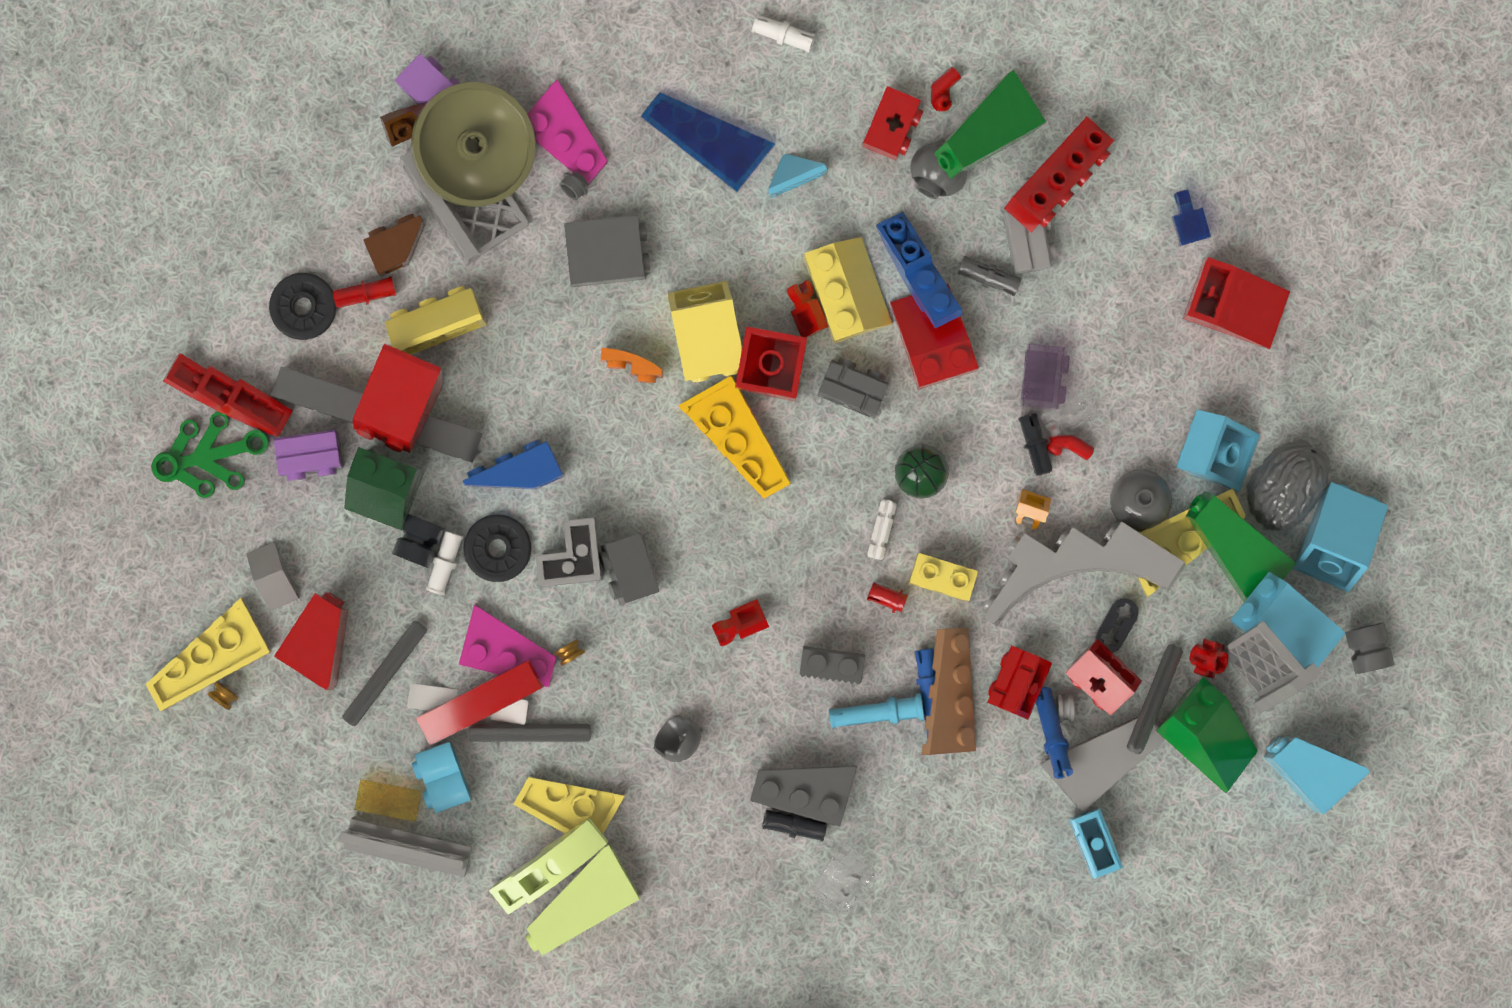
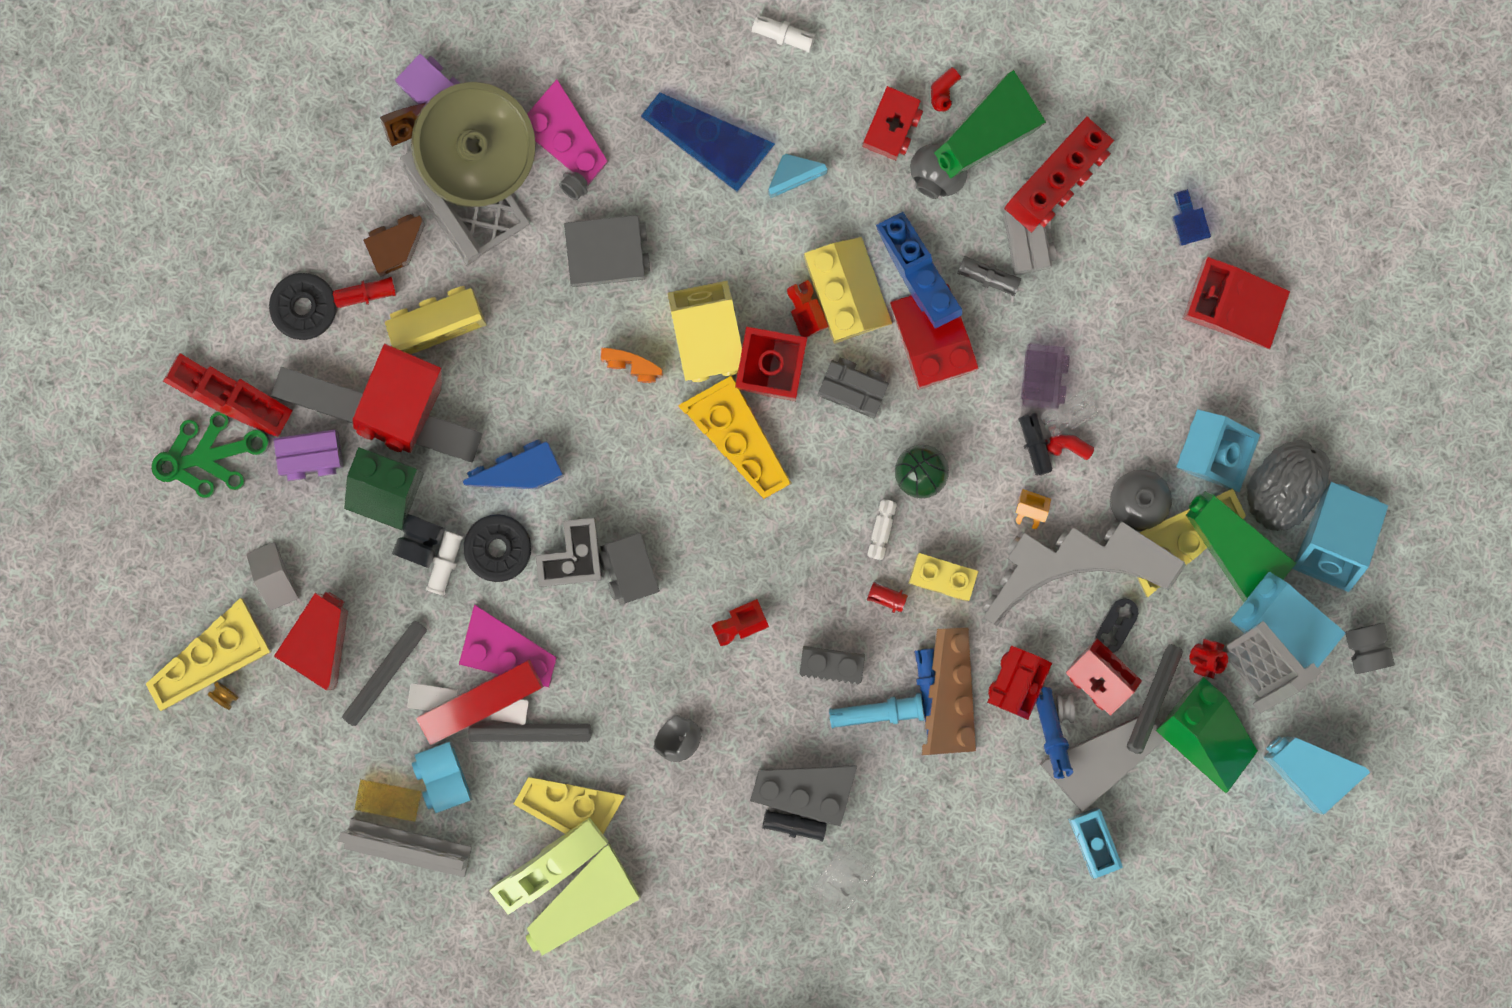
(569, 652): pearl gold bush -> none

